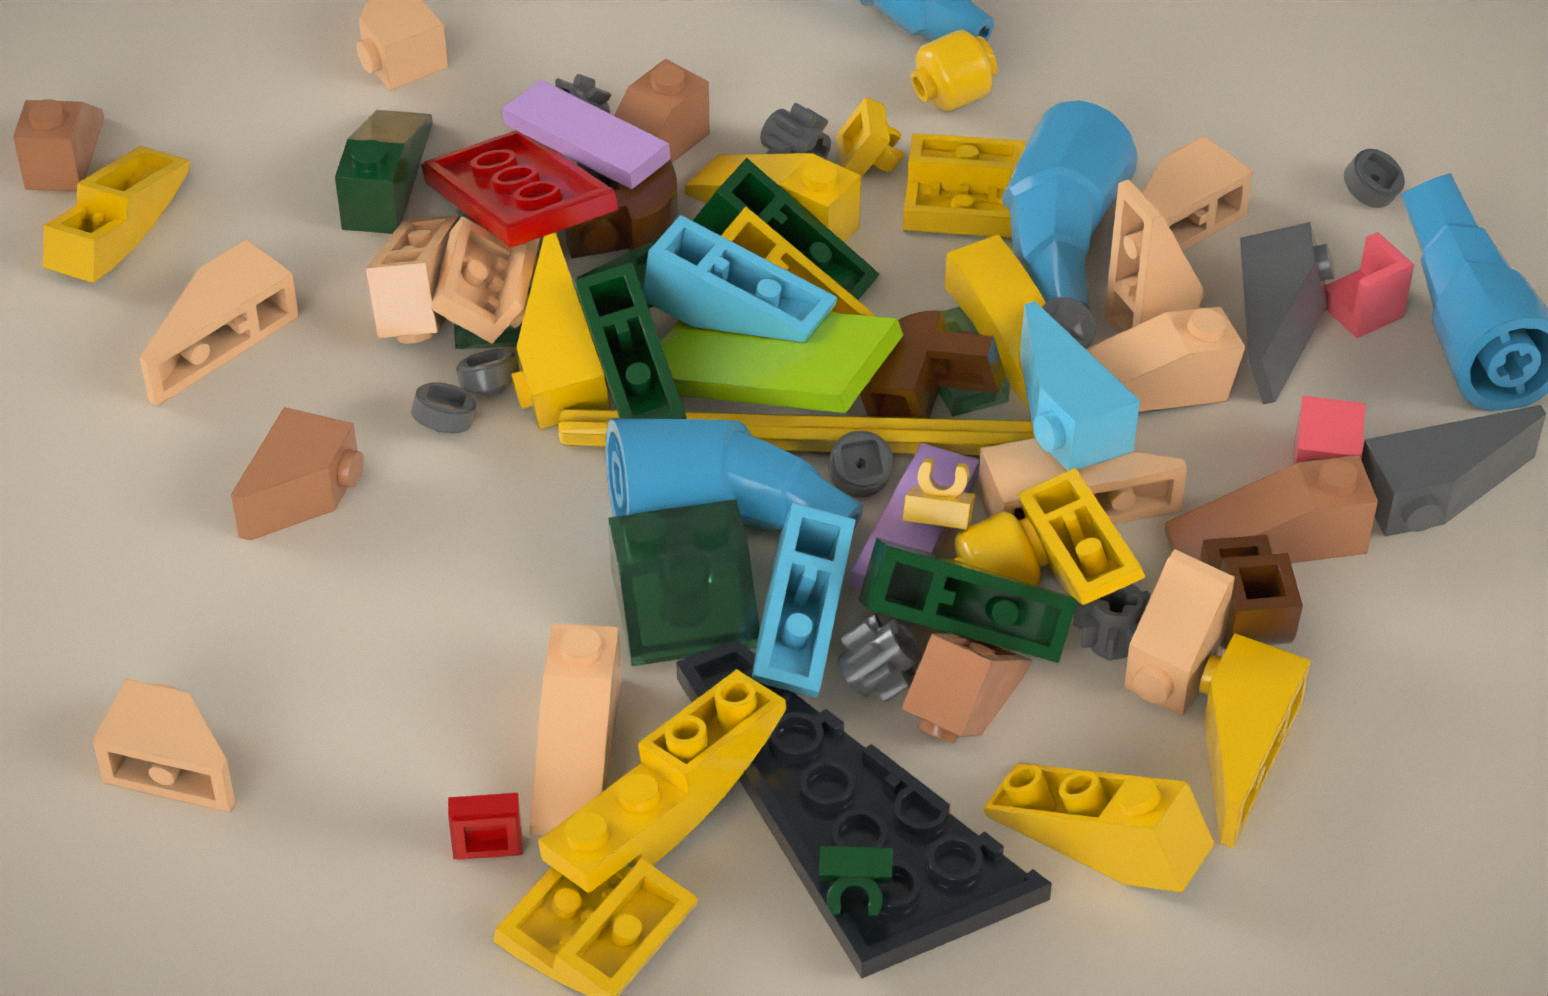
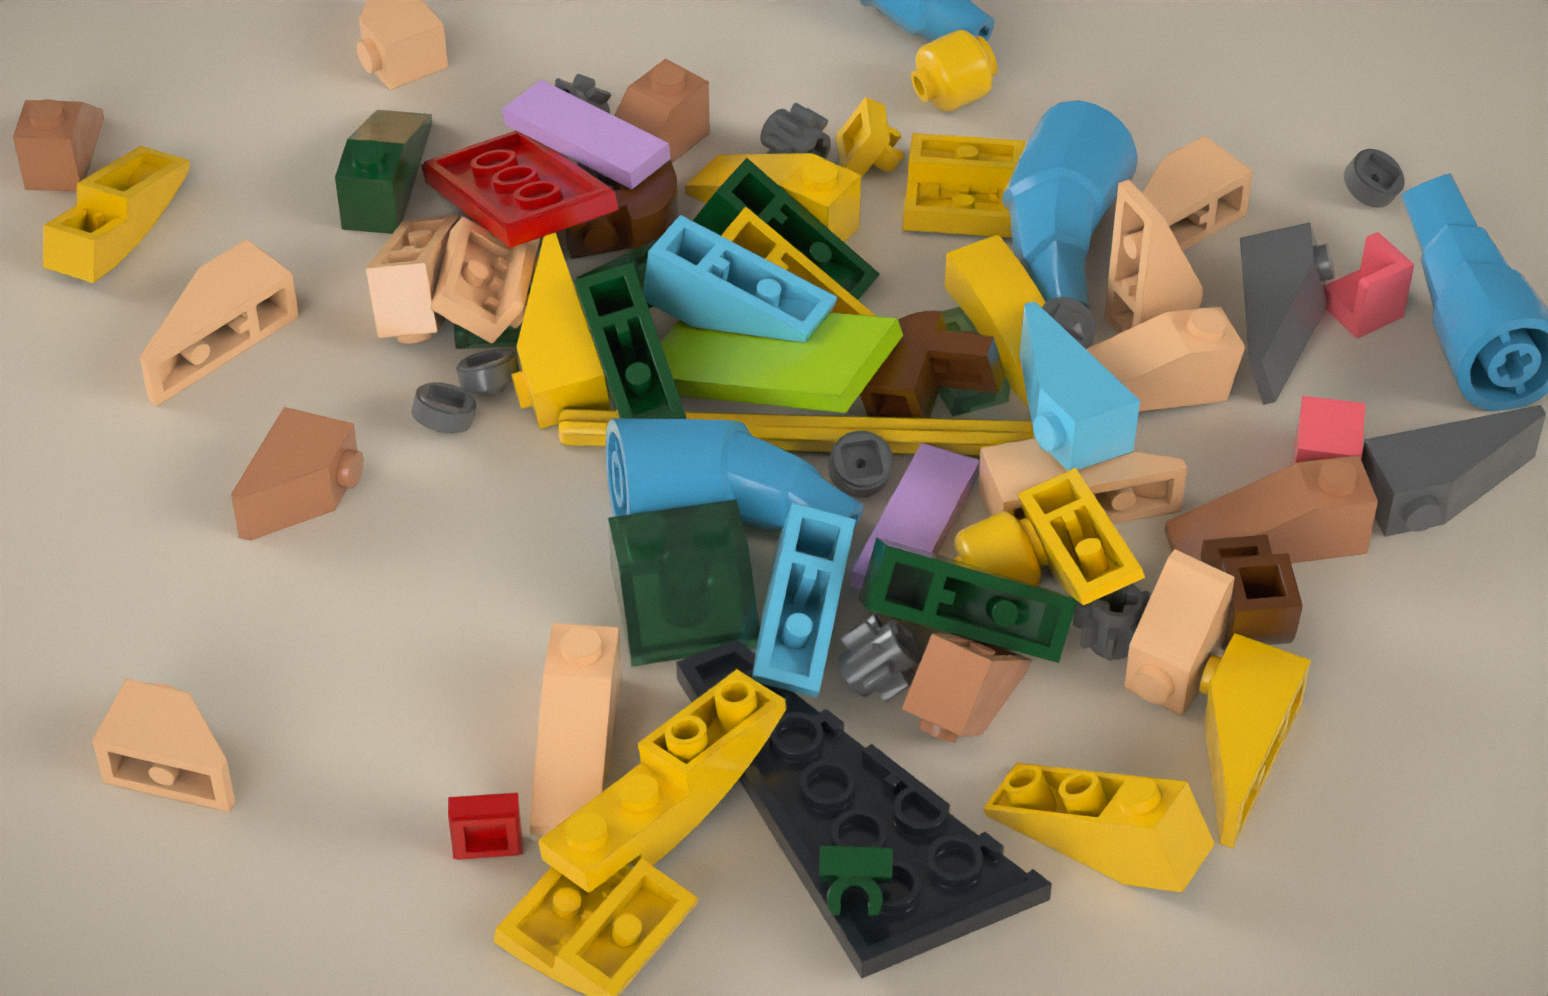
(940, 504): yellow tile -> none

